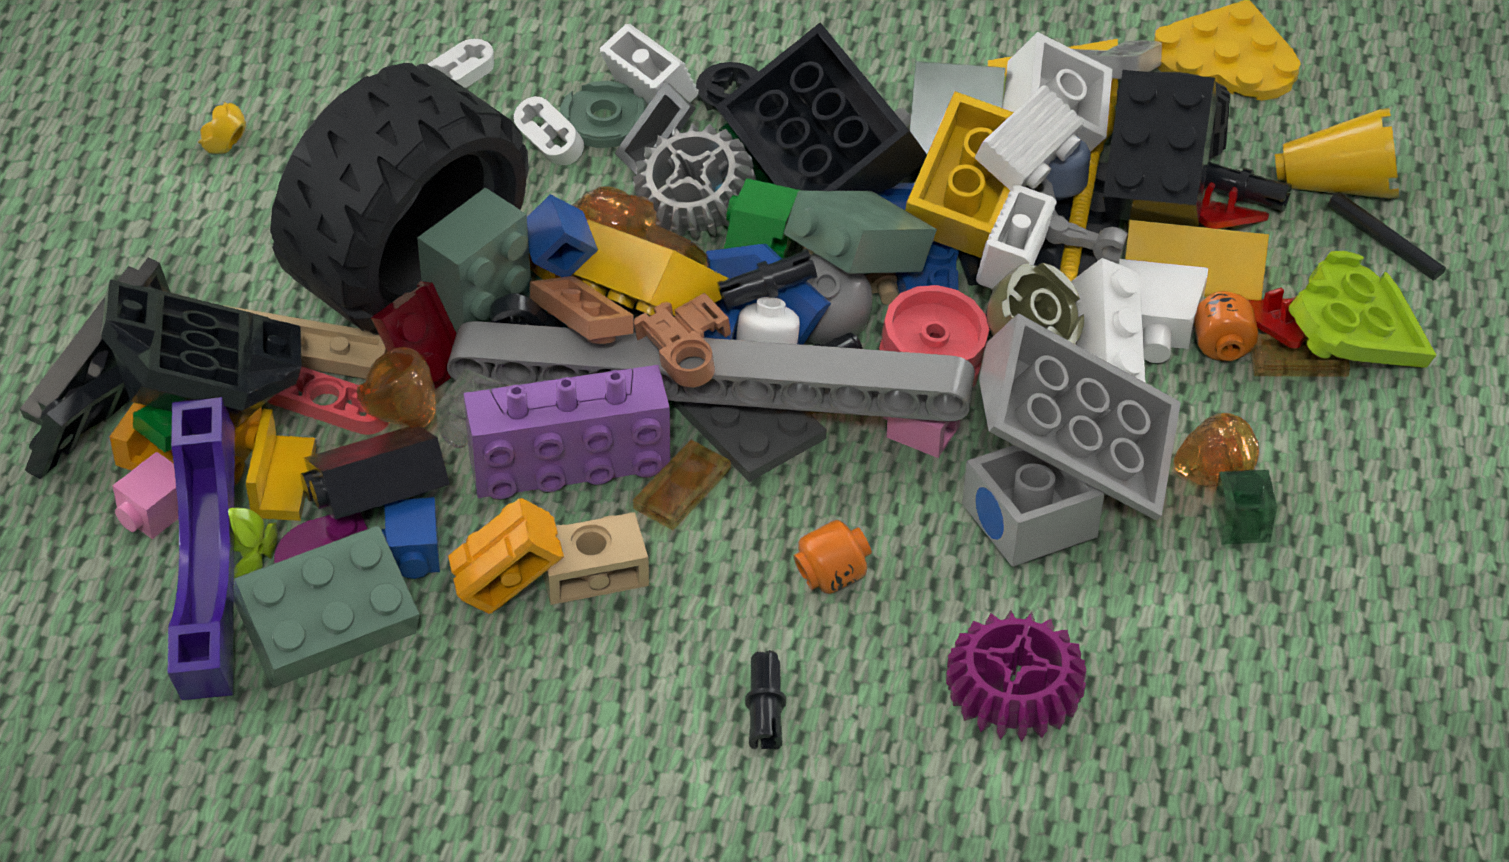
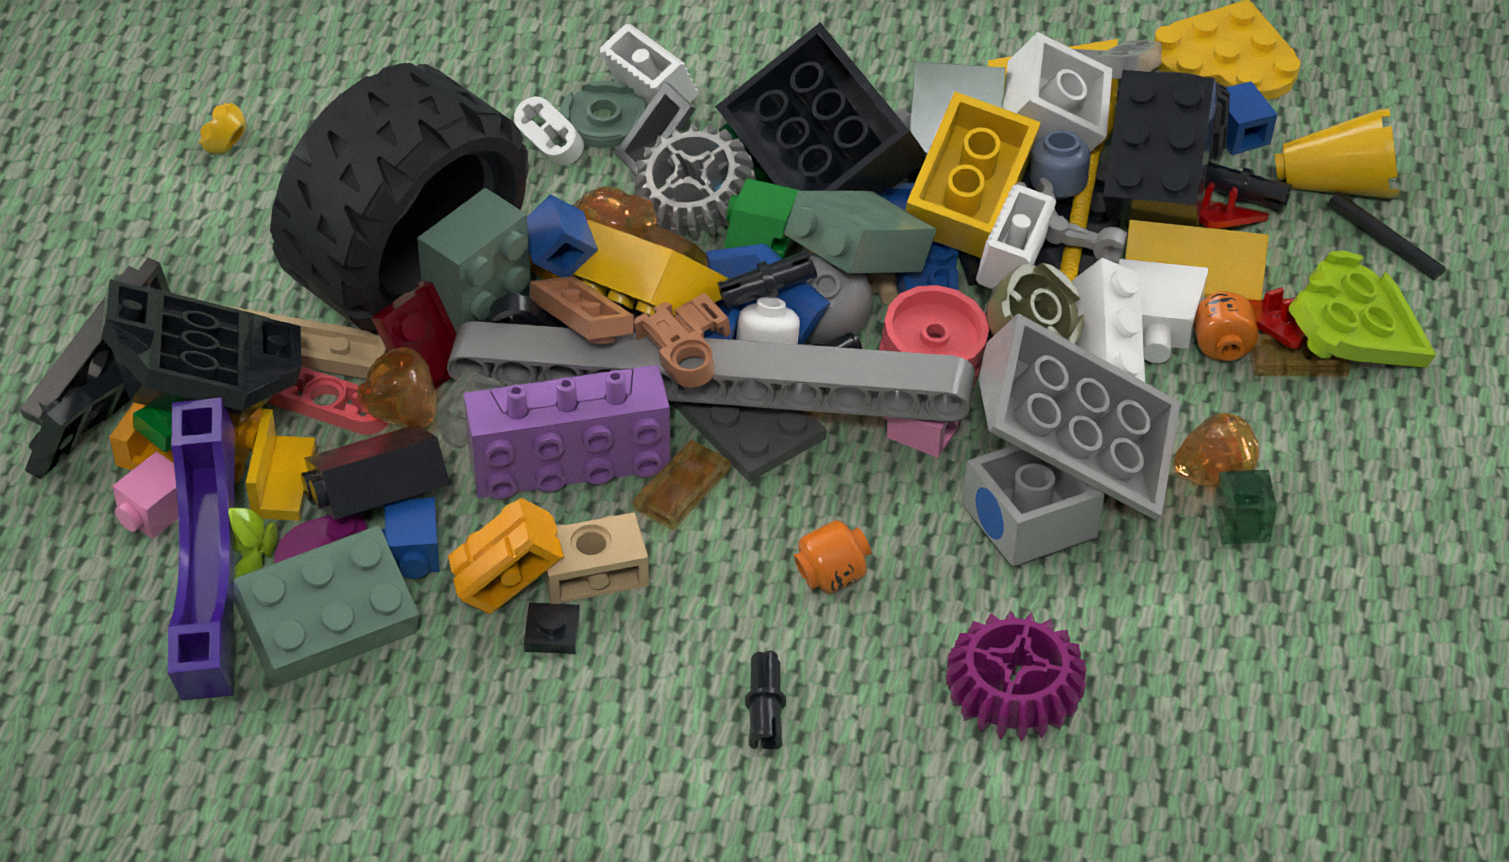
(464, 71): white beam -> none
(552, 628): none -> black plate
(718, 78): black gear -> none
(1030, 140): white brick -> none
(1249, 119): none -> blue brick

